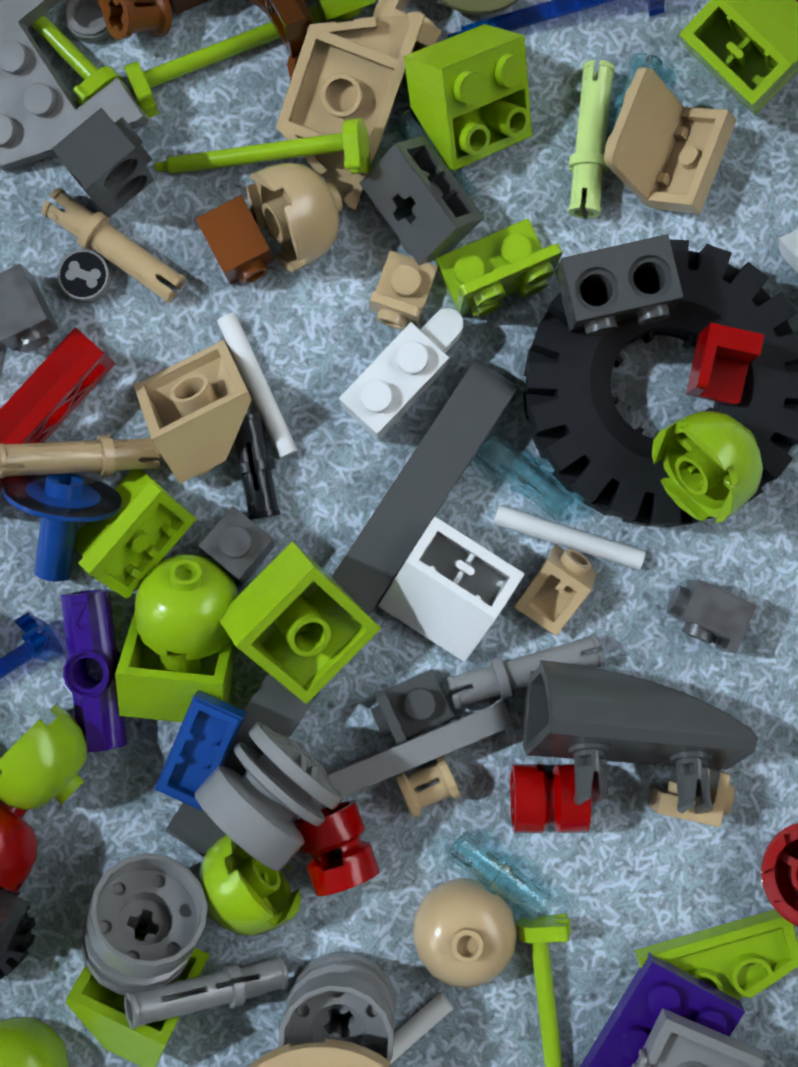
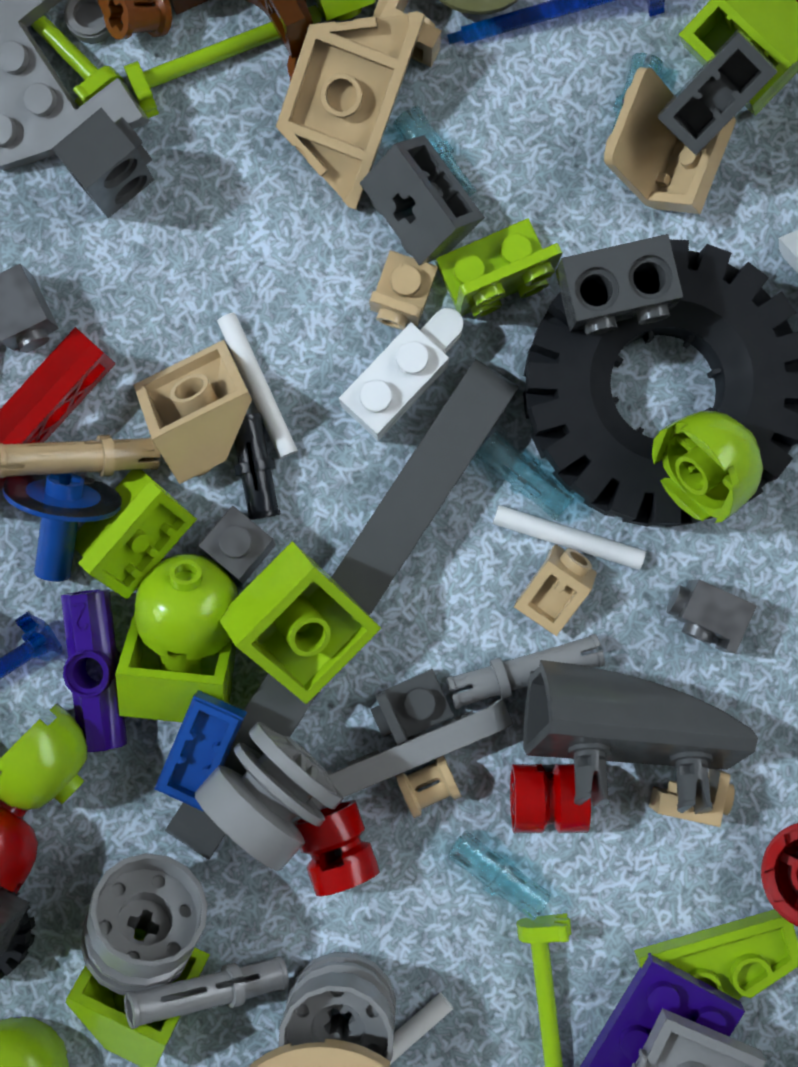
(84, 276): tile -> none
(96, 233): tan pin -> none
(236, 241): dark orange brick -> none
(244, 892): lime cylinder -> none
(297, 207): tan cylinder -> none
(352, 141): lime piece -> none
(451, 589): white slope -> none
(464, 933): tan cylinder -> none
(471, 93): lime slope -> none
(588, 160): yellowish green pin -> none
(717, 92): none -> dark grey brick
(722, 362): red panel -> none

